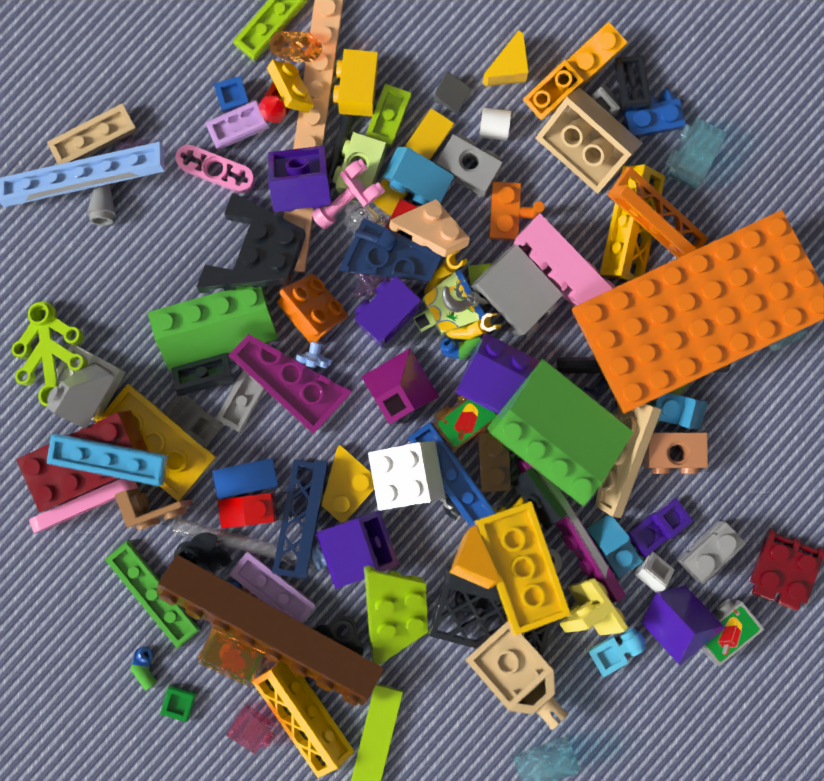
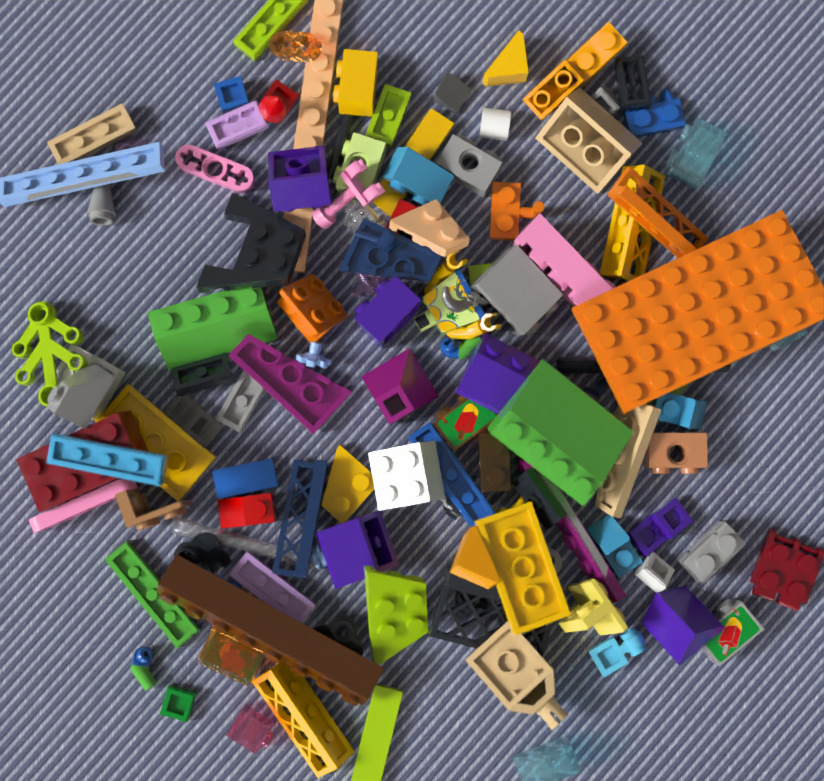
(290, 86): yellow plate -> none

